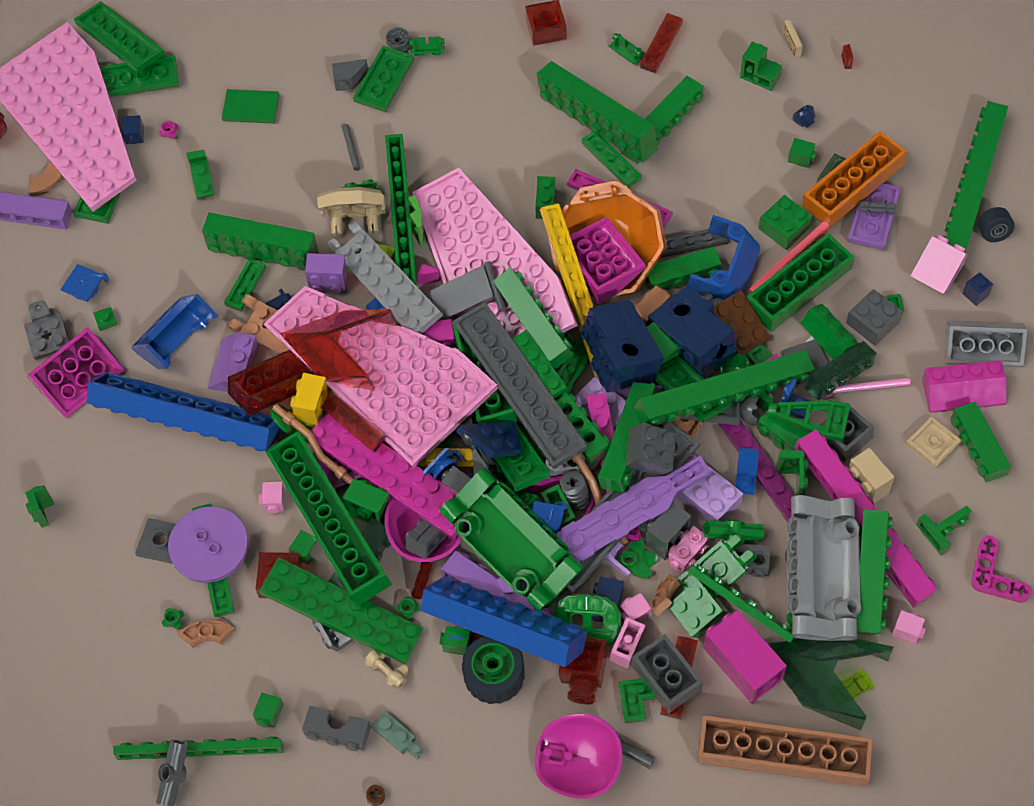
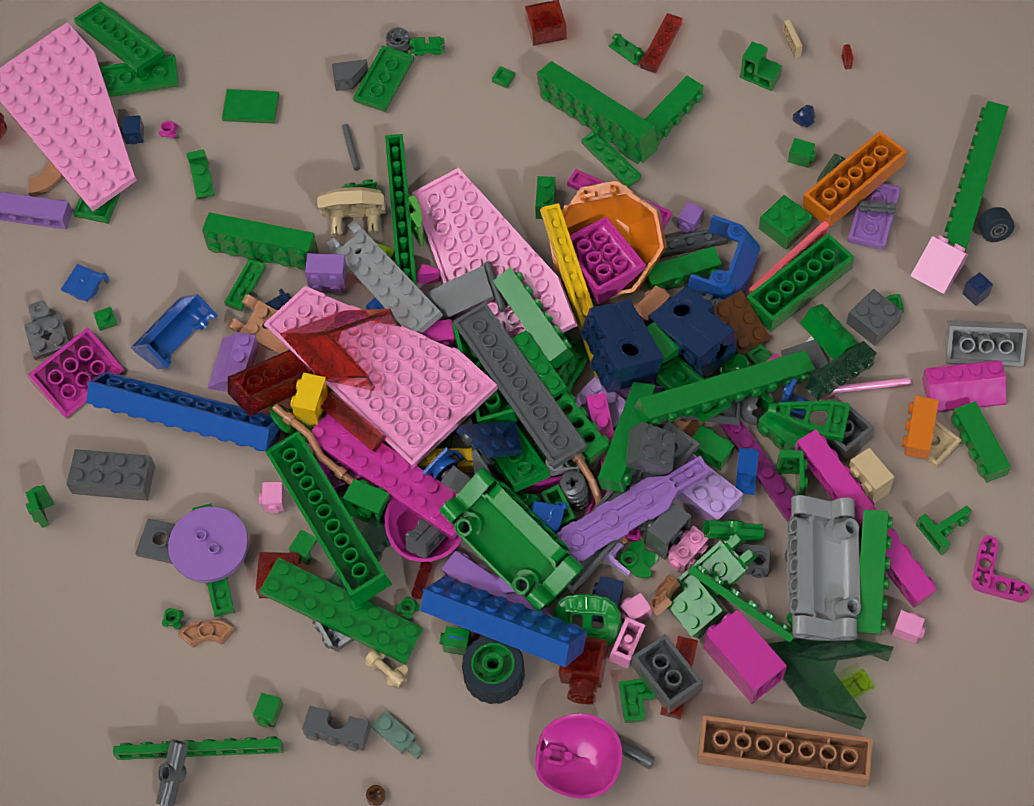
(111, 474): none -> dark grey brick
(503, 77): none -> green tile
(690, 217): none -> medium lavender brick
(713, 448): none -> green brick
(920, 427): none -> orange brick

